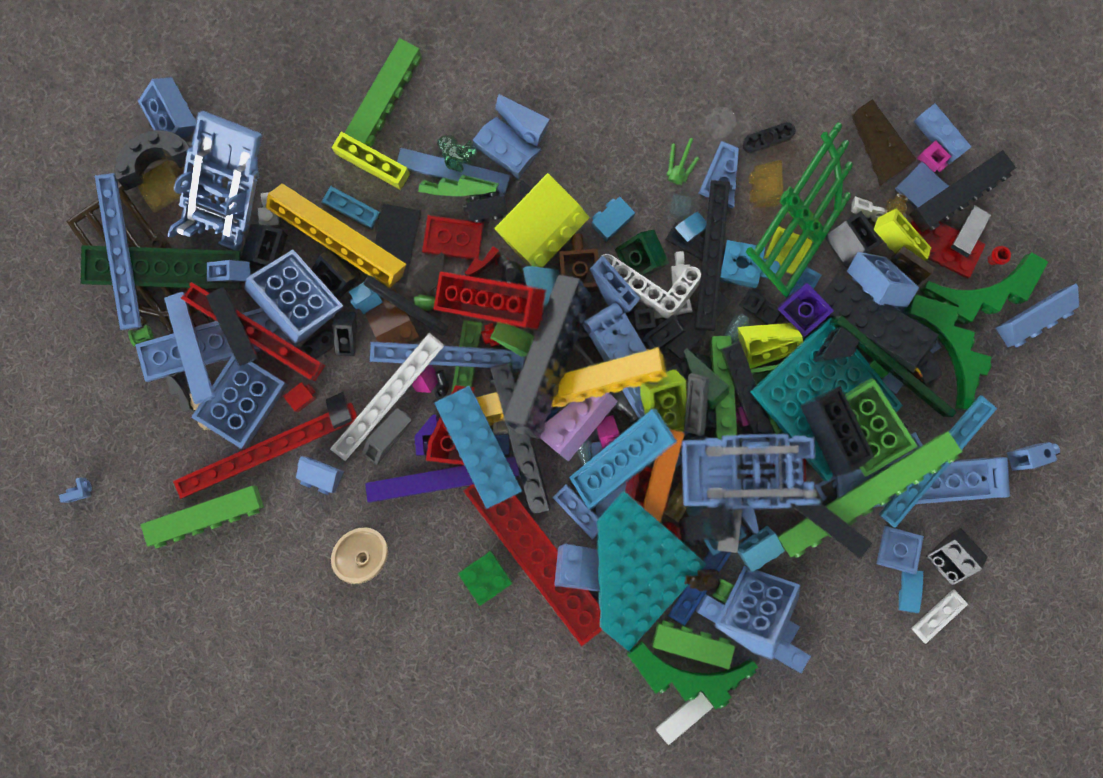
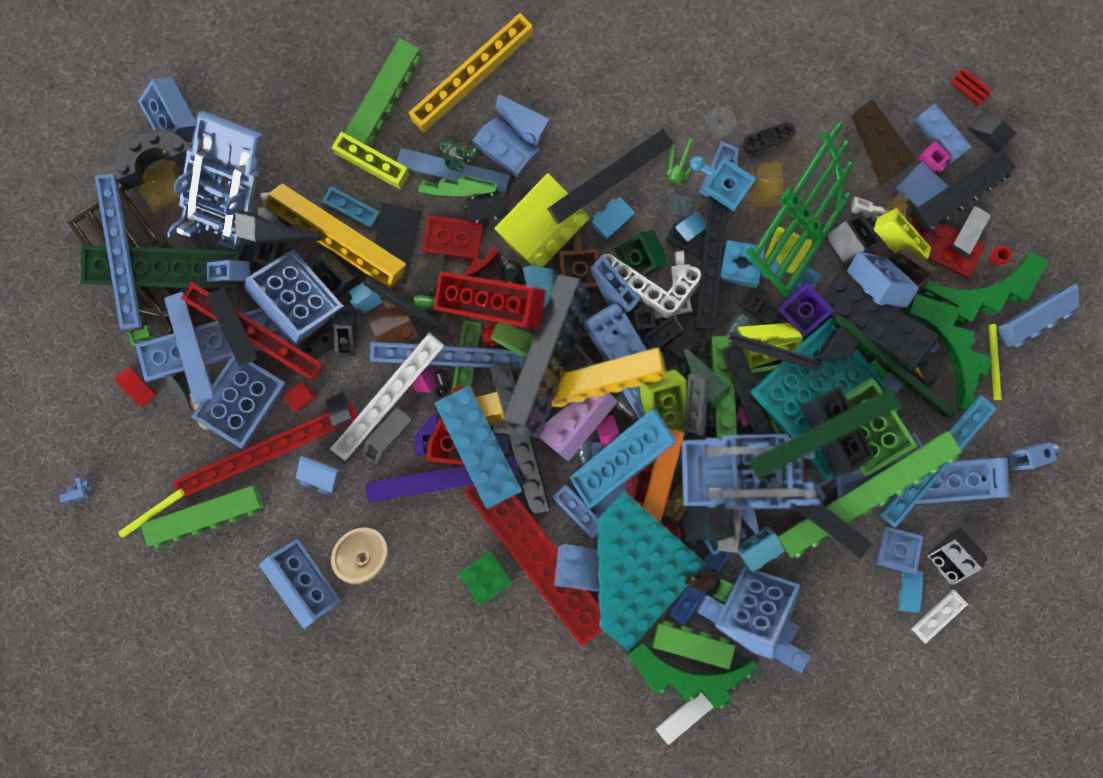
(134, 386): none -> red slope
(151, 513): none -> neon yellow bar
(257, 230): none -> black wedge
(300, 583): none -> medium blue slope
(471, 73): none -> yellow brick
(609, 176): none -> black tile
(715, 185): none -> dark azure plate
(774, 352): none -> black axle
(824, 433): none -> dark green tile
(972, 79): none -> red tile
(992, 132): none -> black slope
(995, 362): none -> neon yellow bar

